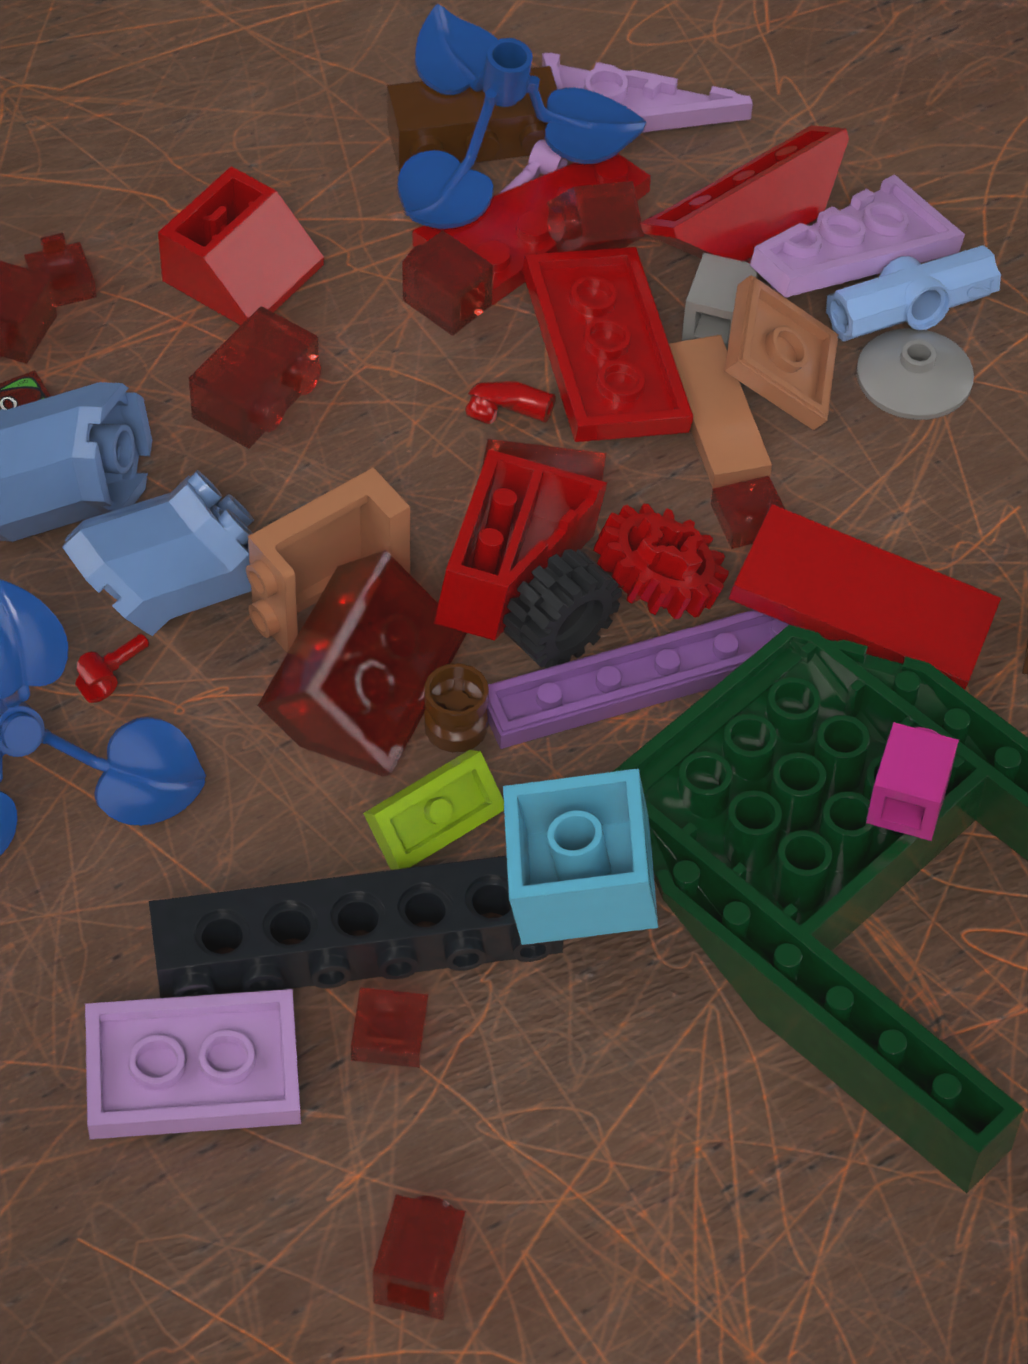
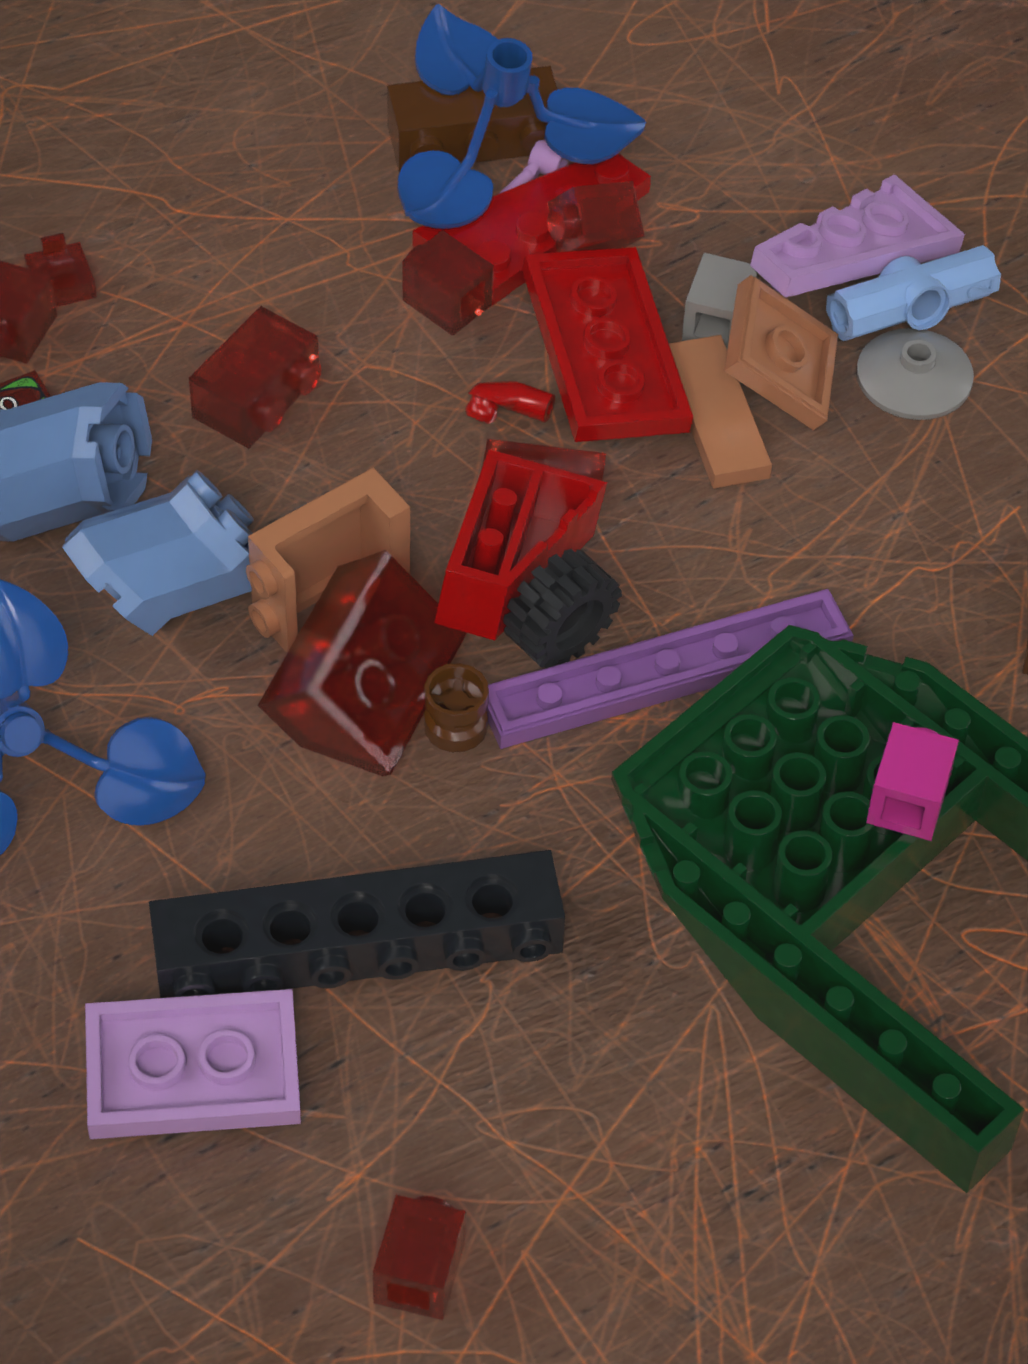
(96, 672): red hand -> none
(237, 248): red slope -> none
(389, 1027): clear red plate -> none
(435, 810): lime plate -> none
(579, 857): medium azure brick -> none
(653, 95): lavender wing -> none
(661, 561): red gear -> none
(743, 508): clear red plate -> none
(757, 199): red wedge -> none
(863, 595): red tile -> none

